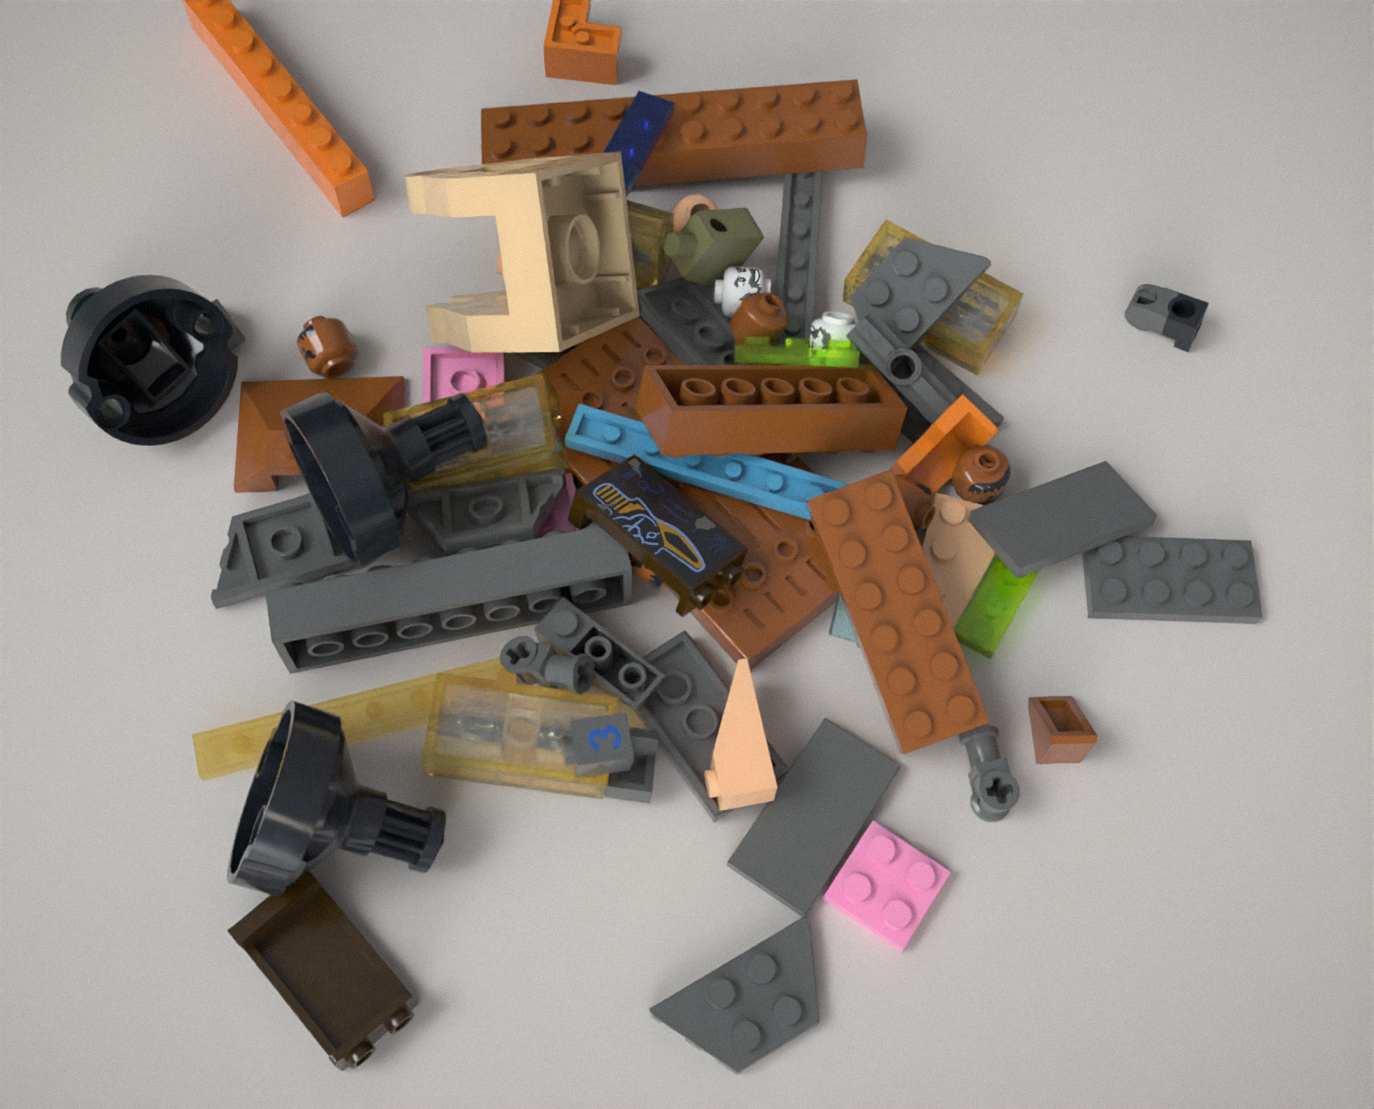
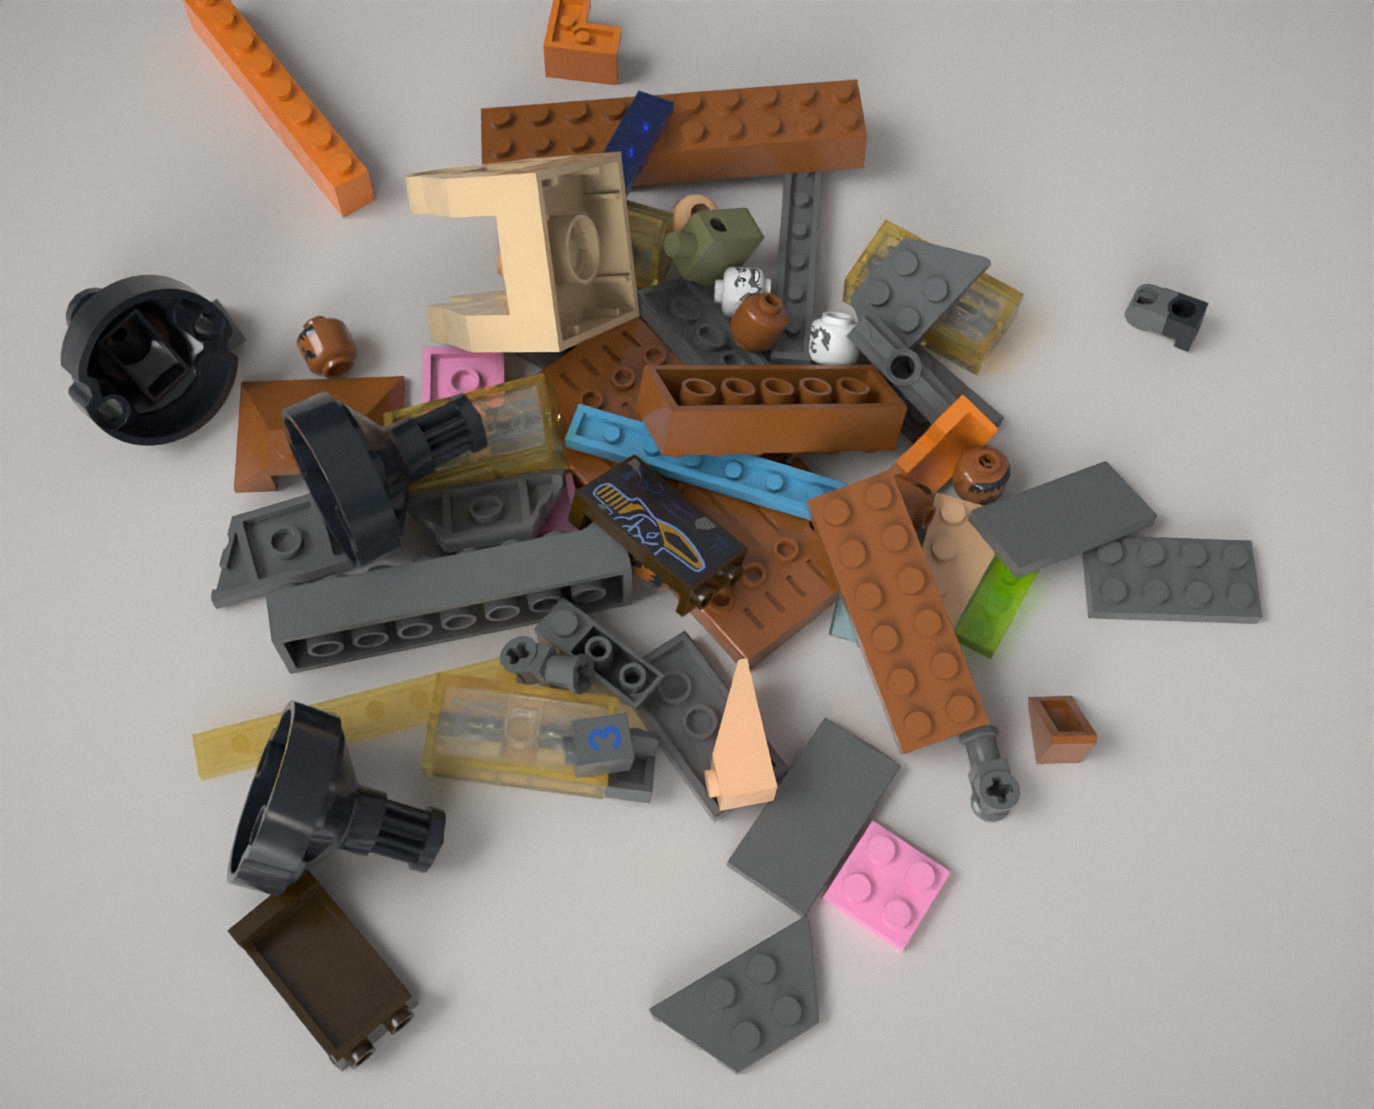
(797, 352): clear neon green plate -> none

